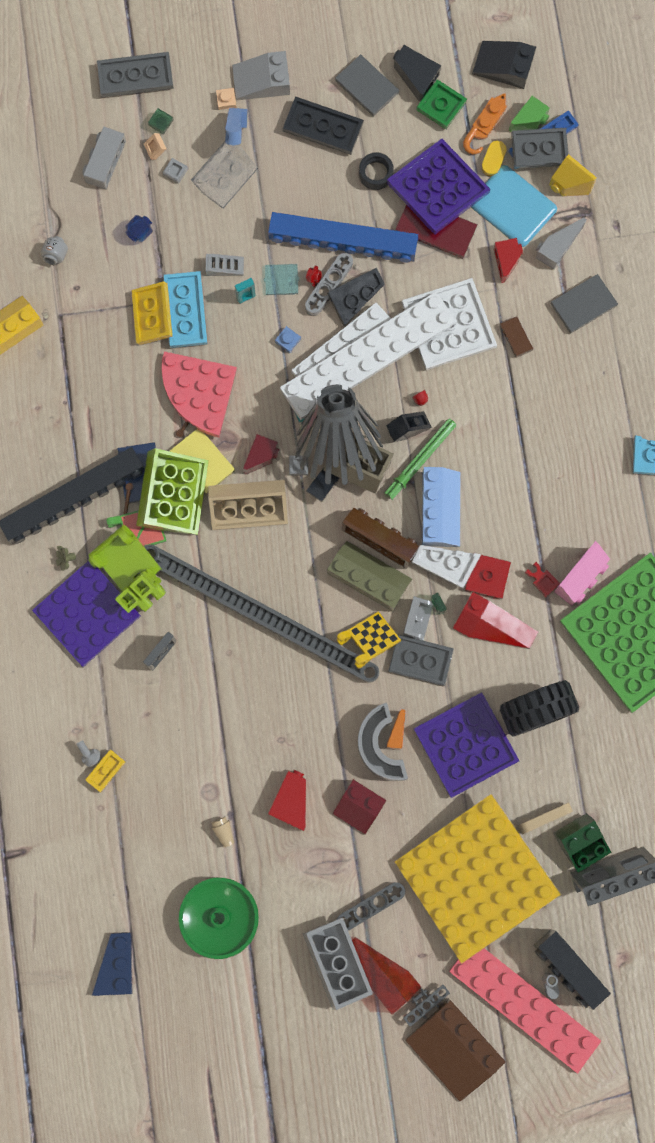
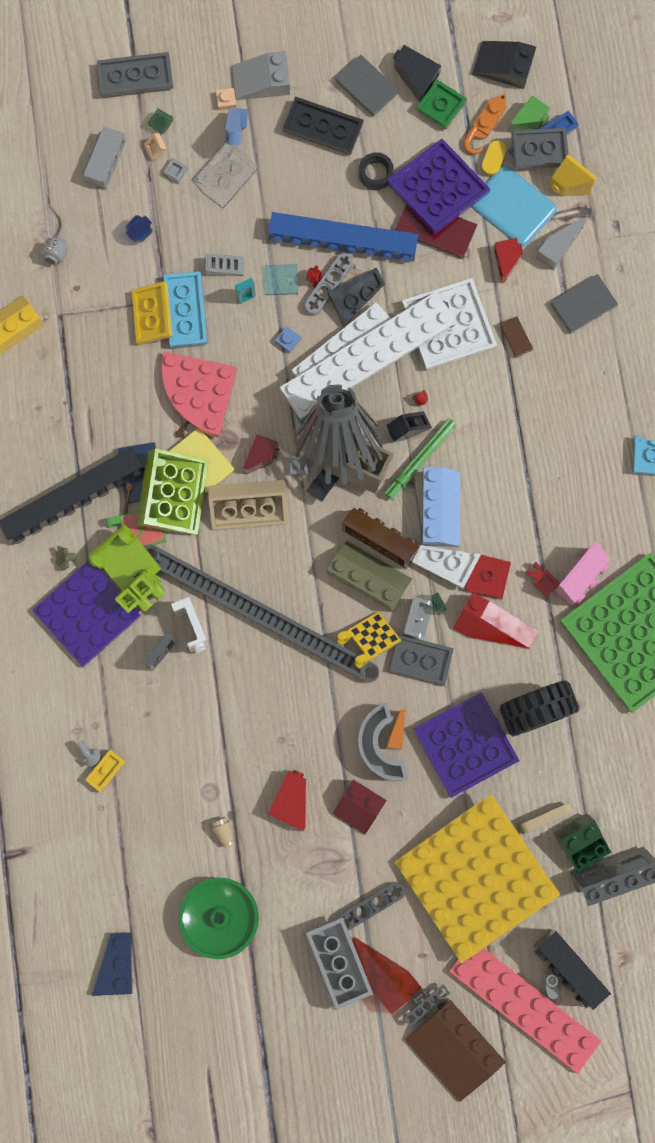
(185, 606): none -> white panel

